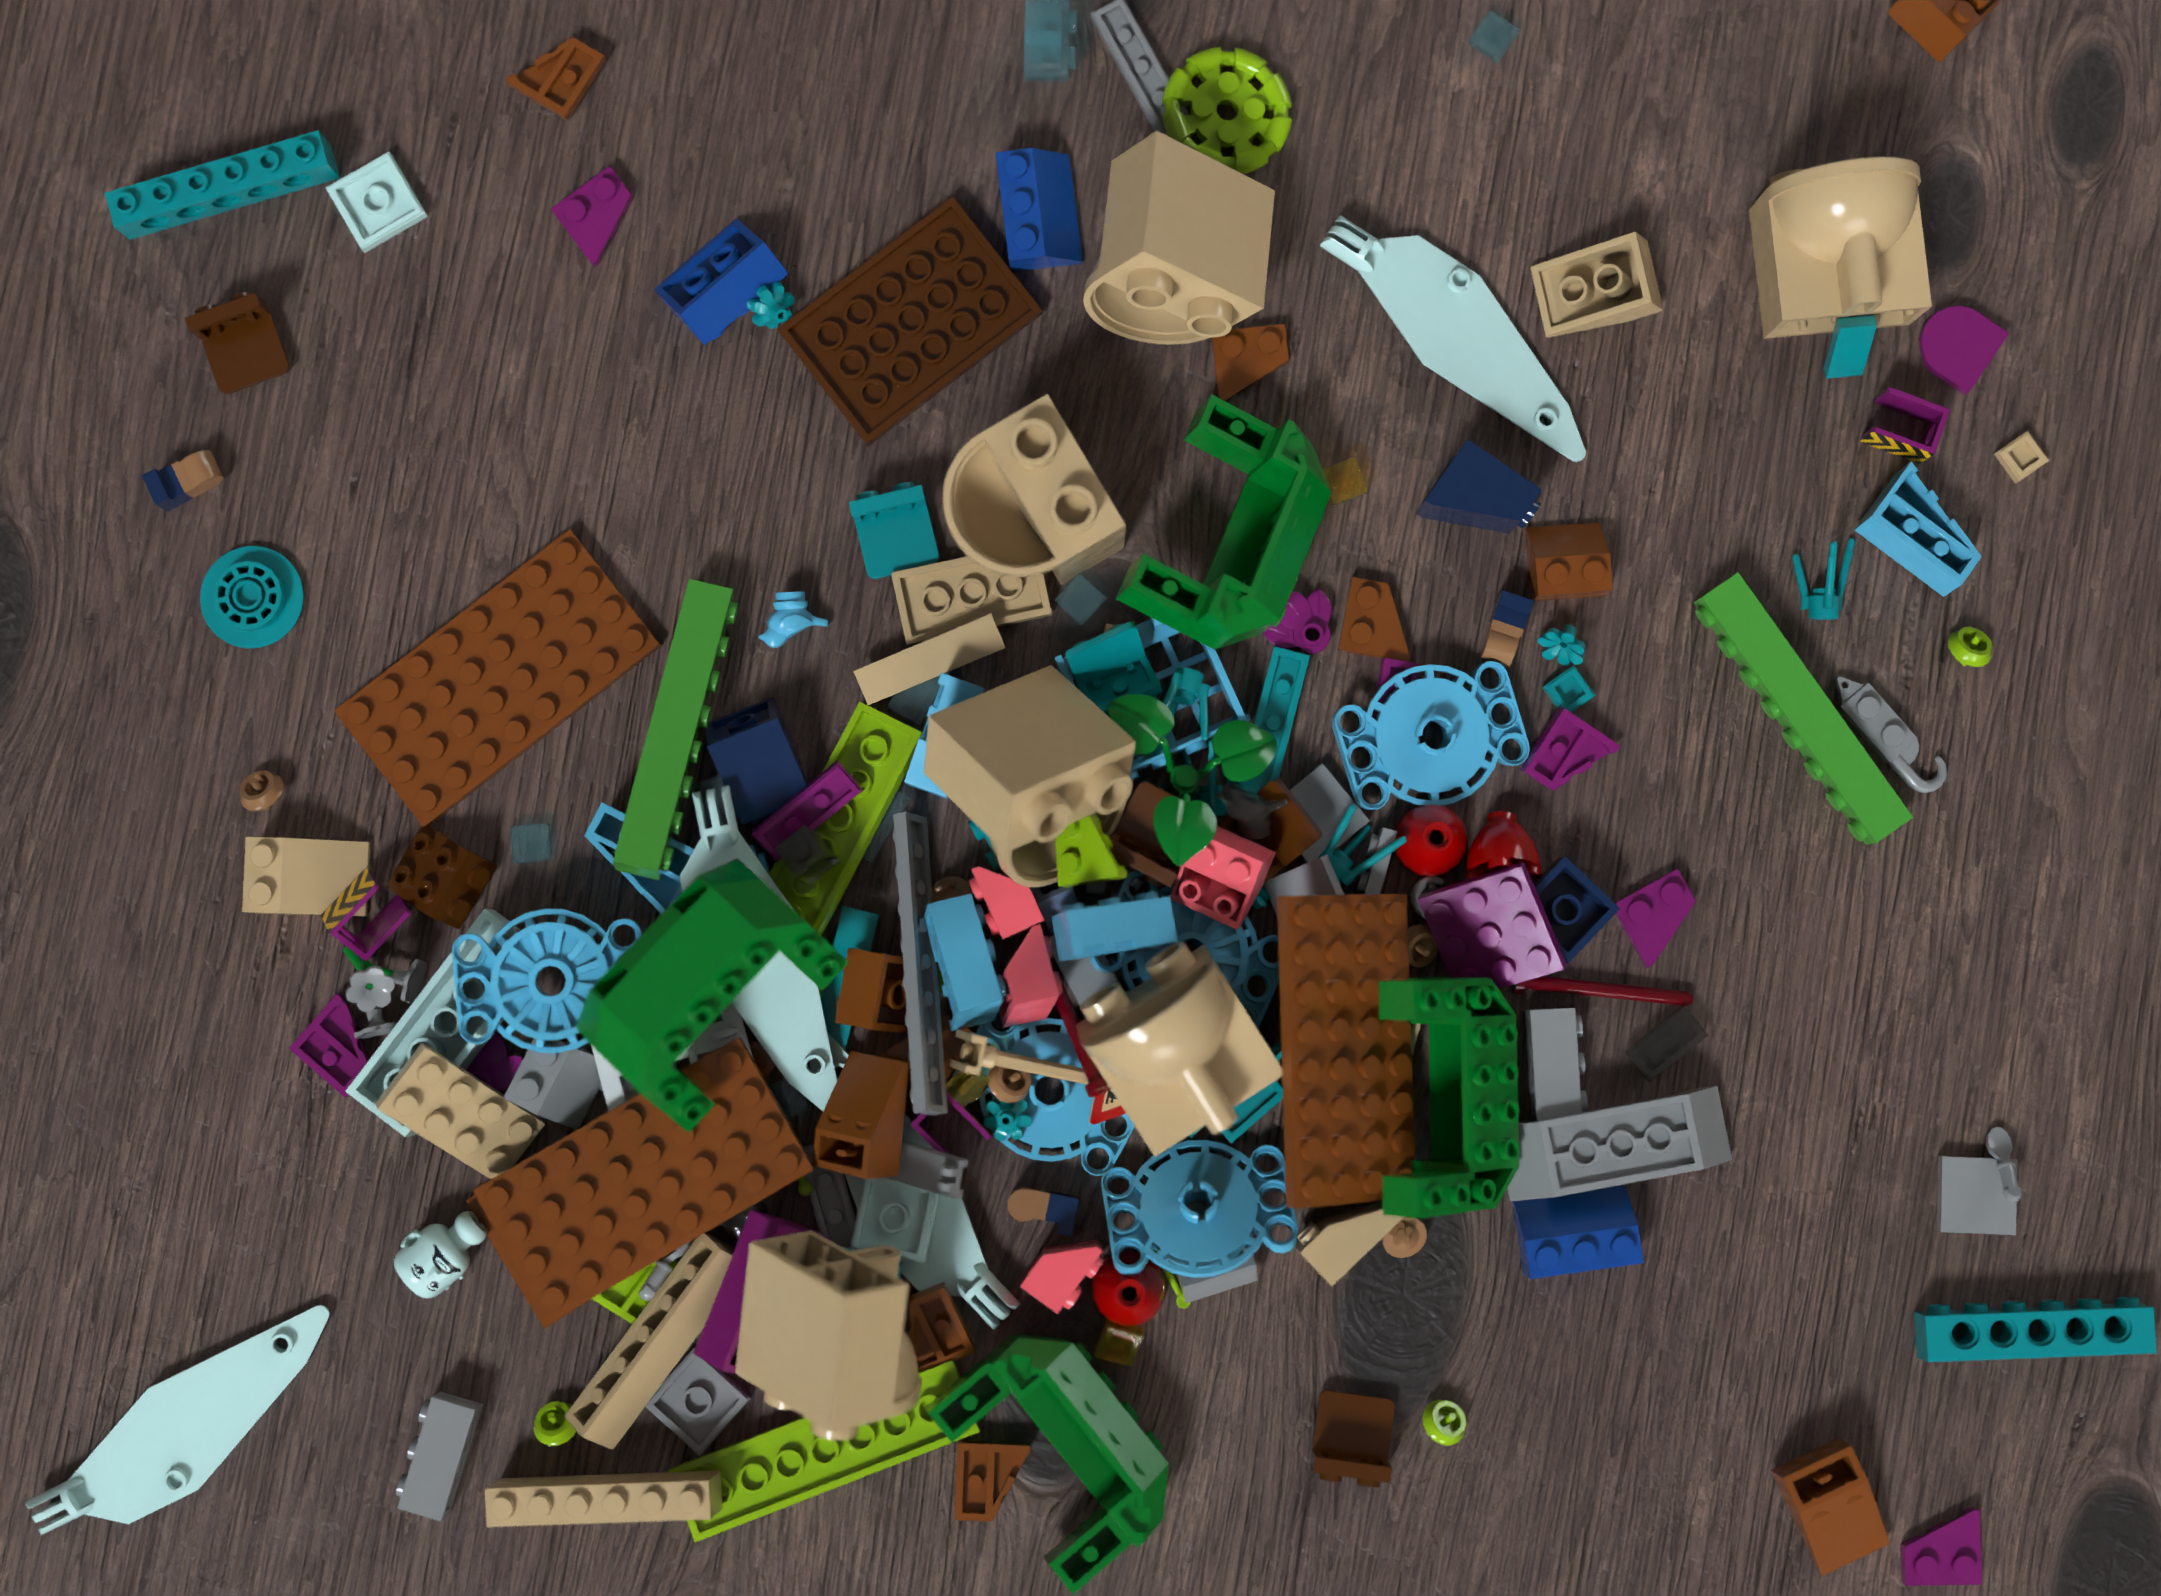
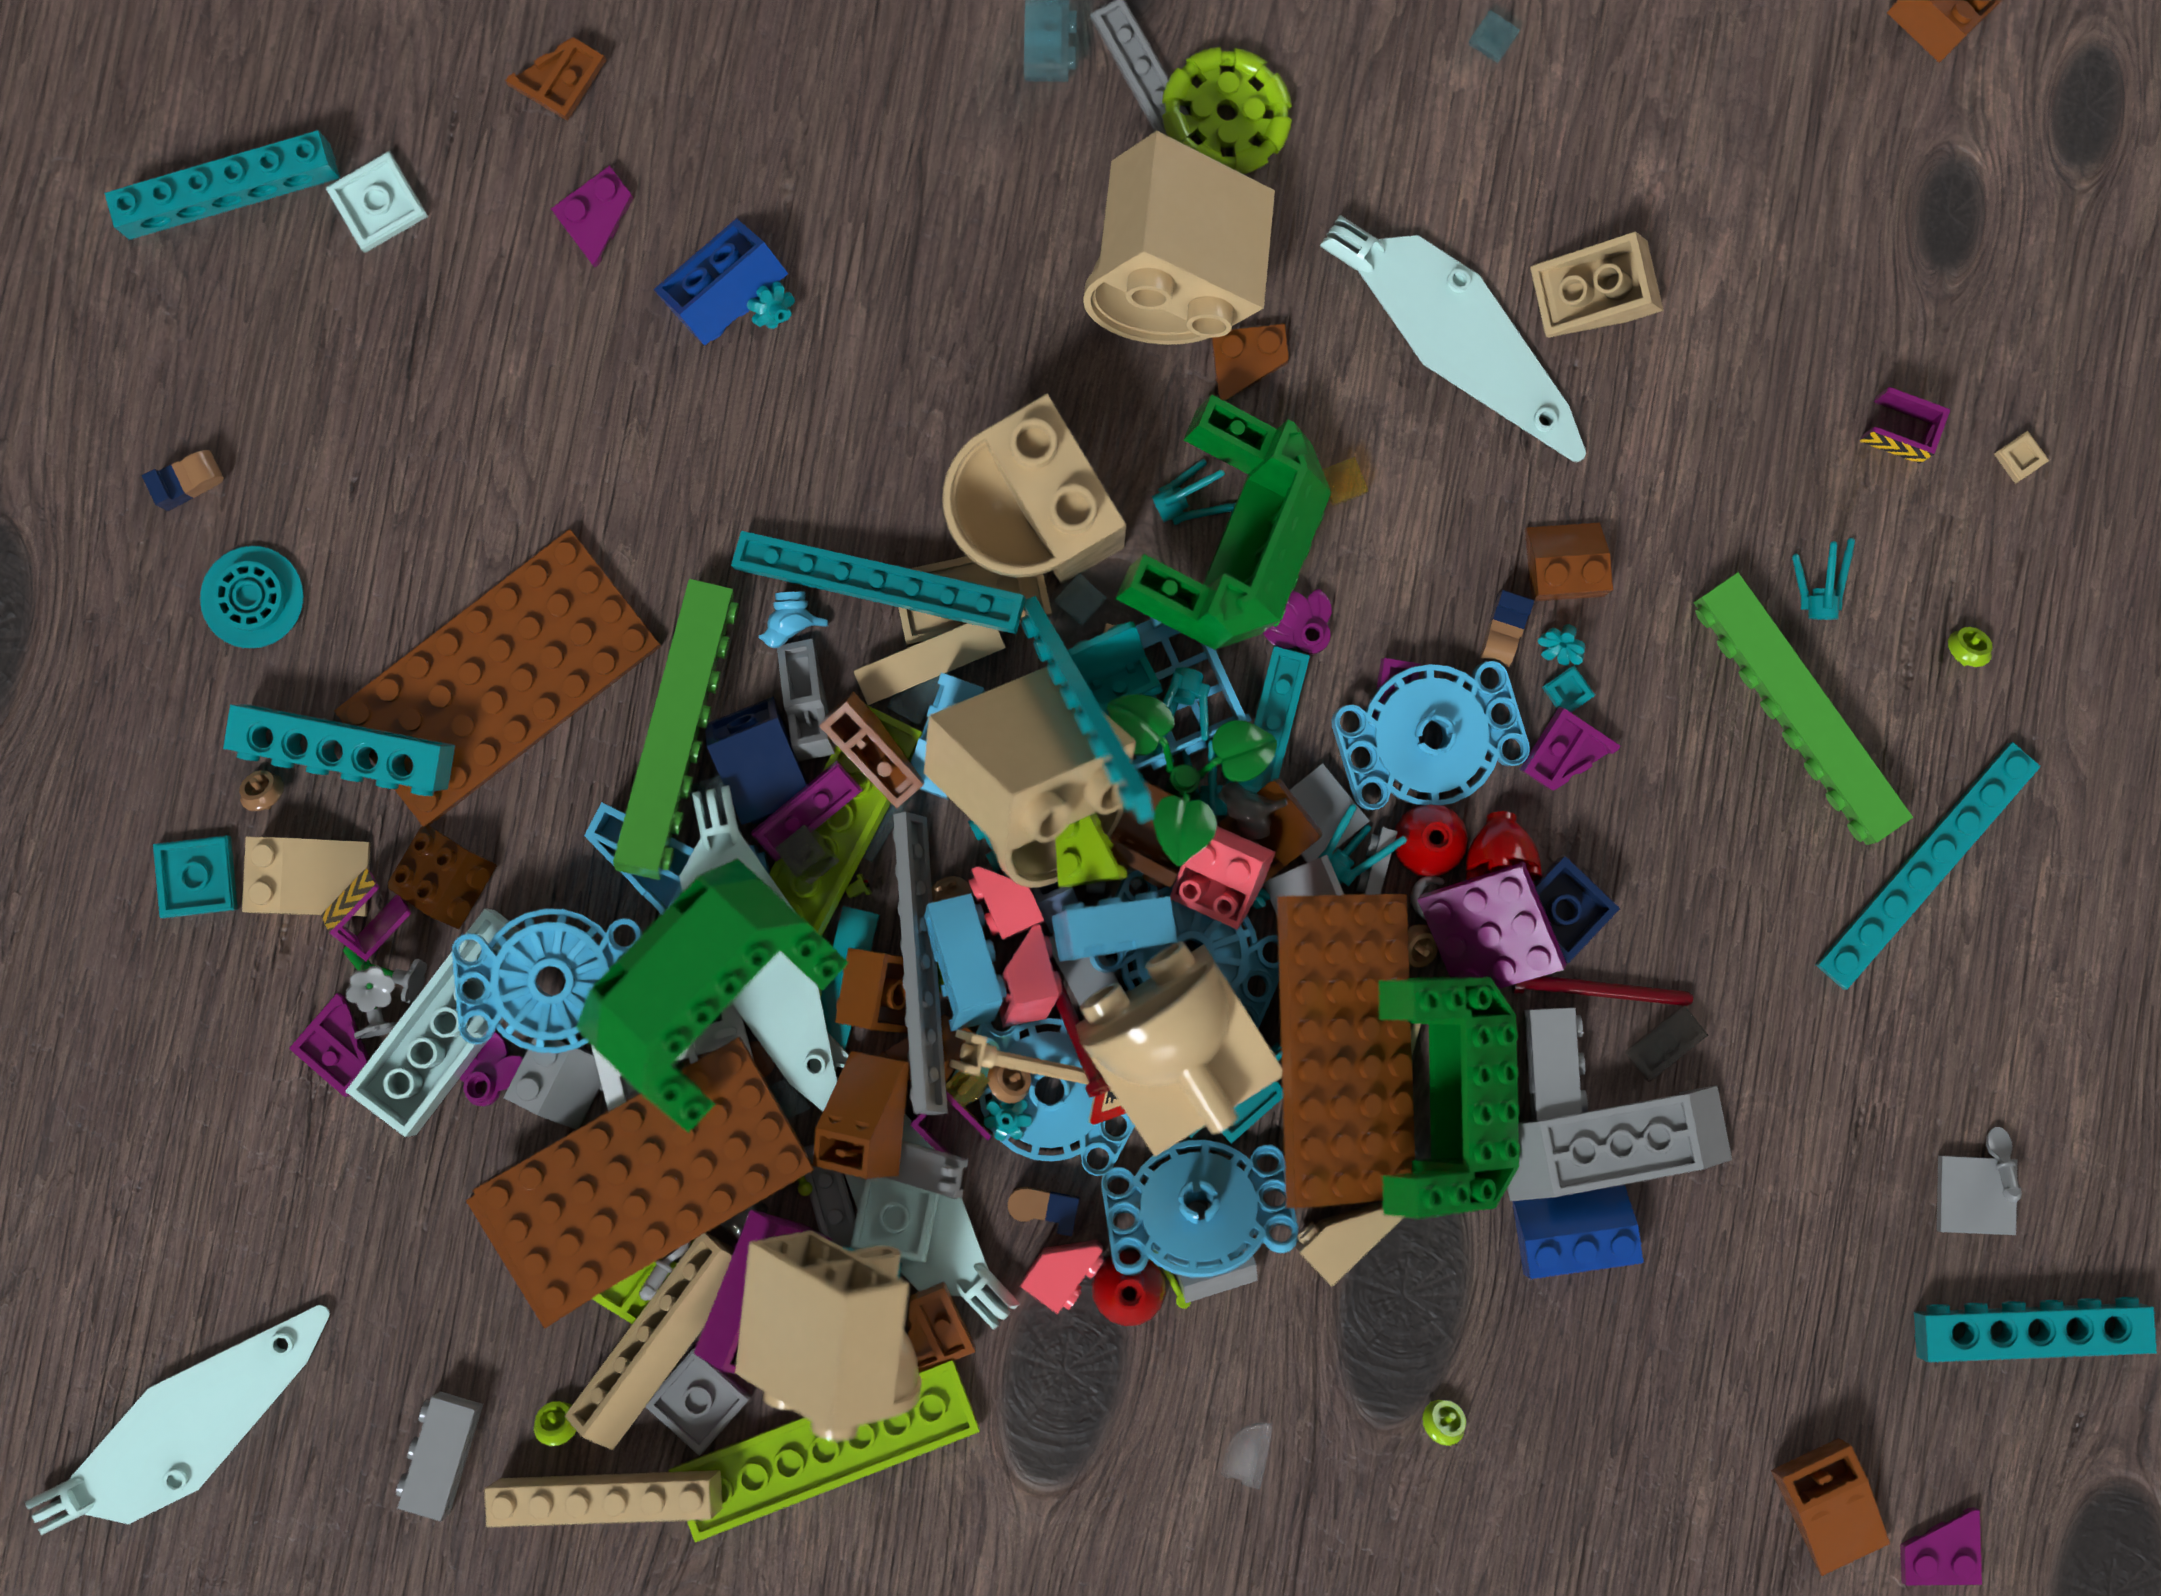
(195, 877): none -> teal tile
(240, 341): reddish brown bracket -> none
(247, 736): none -> teal brick
(438, 1254): light aqua piece -> none
(459, 1113): tan plate -> none
(531, 843): clear light blue tile -> none
(804, 699): none -> light grey slope
(858, 887): none -> lime piece
(872, 749): none -> dark orange slope
(879, 582): none -> teal plate
(894, 530): teal bracket -> none
(910, 321): reddish brown plate -> none
(985, 1476): dark orange wing -> none
(1038, 209): blue slope -> none
(1085, 1427): green wedge -> none
(1088, 713): none -> teal plate
(1119, 1343): clear yellow plate -> none
(1172, 500): none -> teal plant
(1248, 1454): none -> clear brick
(1353, 1438): reddish brown bracket -> none
(1372, 622): dark orange wing -> none
(1405, 1238): medium nougat hat -> none
(1481, 493): dark blue slope -> none
(1654, 914): magenta wing -> none
(1840, 246): tan piece -> none
(1850, 346): teal tile -> none
(1885, 733): light grey plate -> none
(1918, 533): medium azure wedge -> none
(1927, 865): none -> teal plate
(1959, 345): magenta tile -> none

